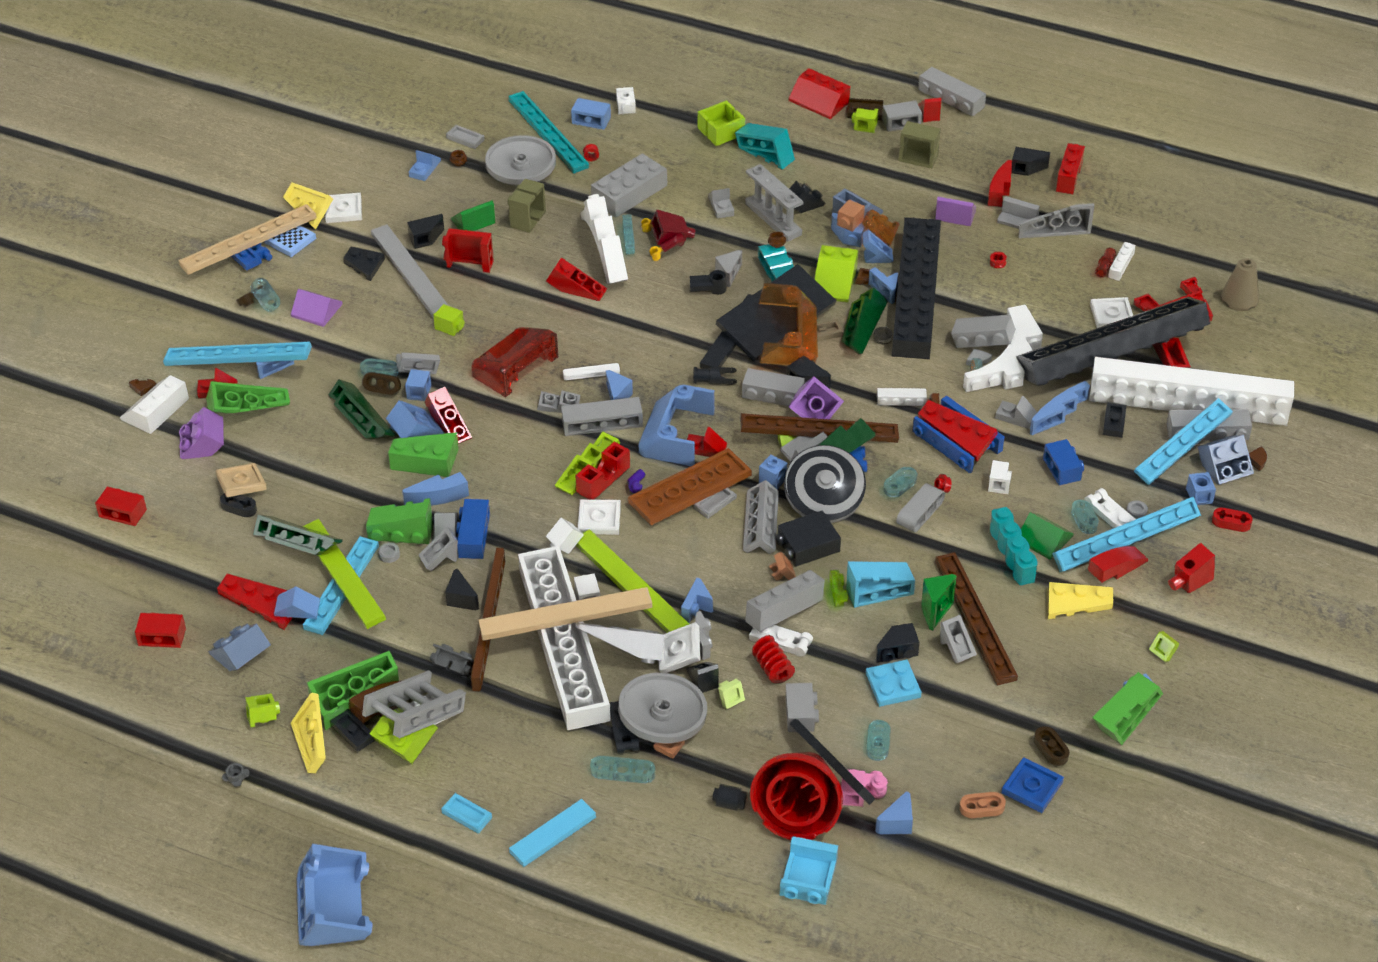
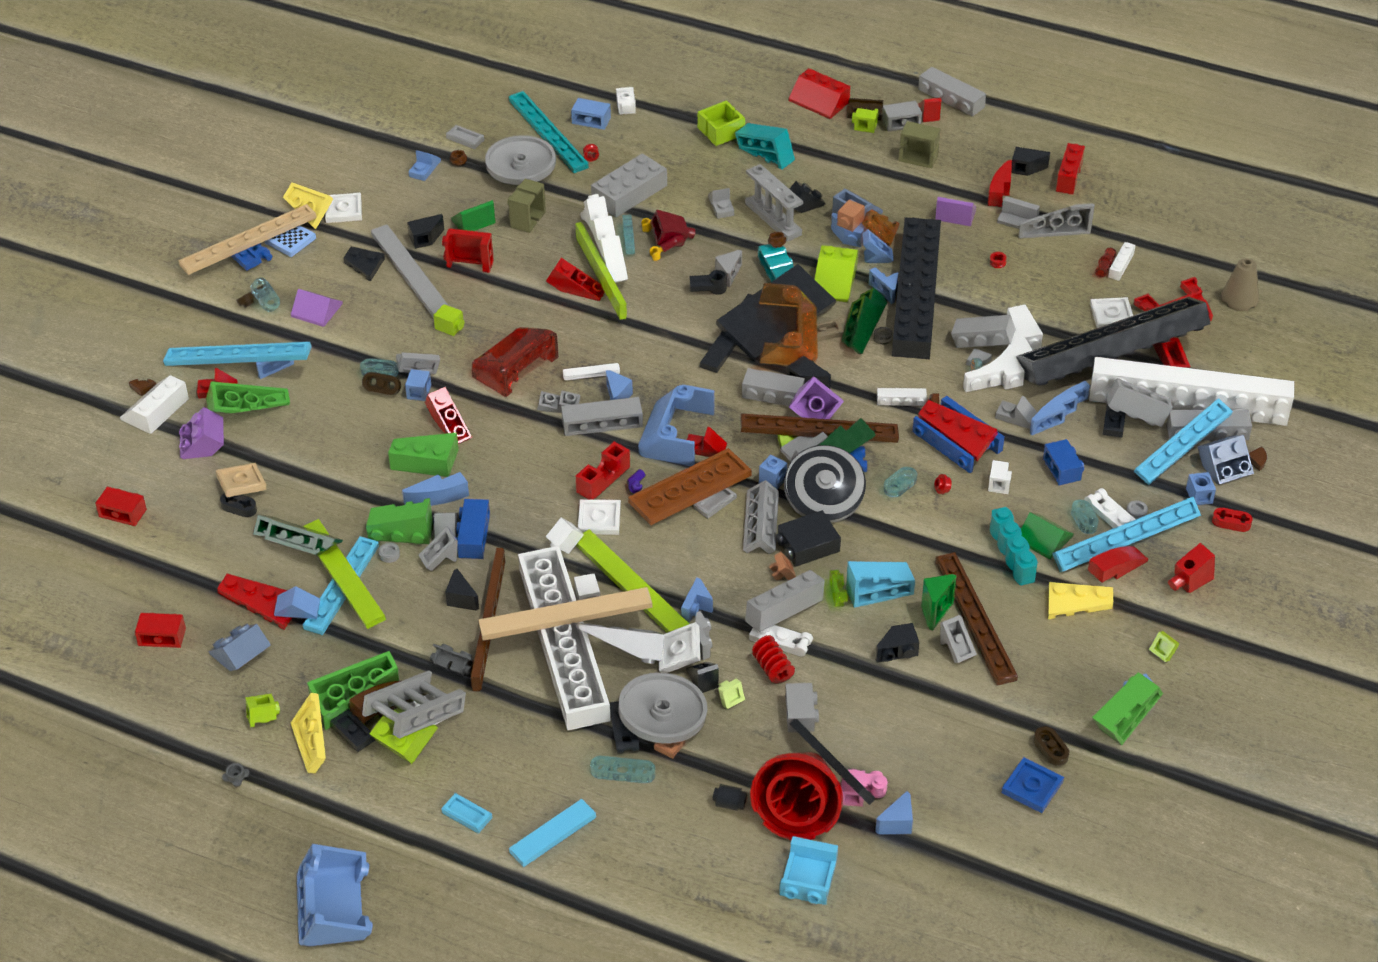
(359, 410): dark green wedge -> none
(412, 421): medium blue slope -> none
(590, 456): lime slope -> none
(601, 271): none -> lime tile
(713, 375): black piece -> none
(862, 277): reddish brown tile -> none
(878, 736): clear light blue plate -> none
(893, 683): medium azure plate -> none
(920, 507): light grey beam -> none
(982, 804): nougat plate -> none
(1139, 402): none -> light grey brick

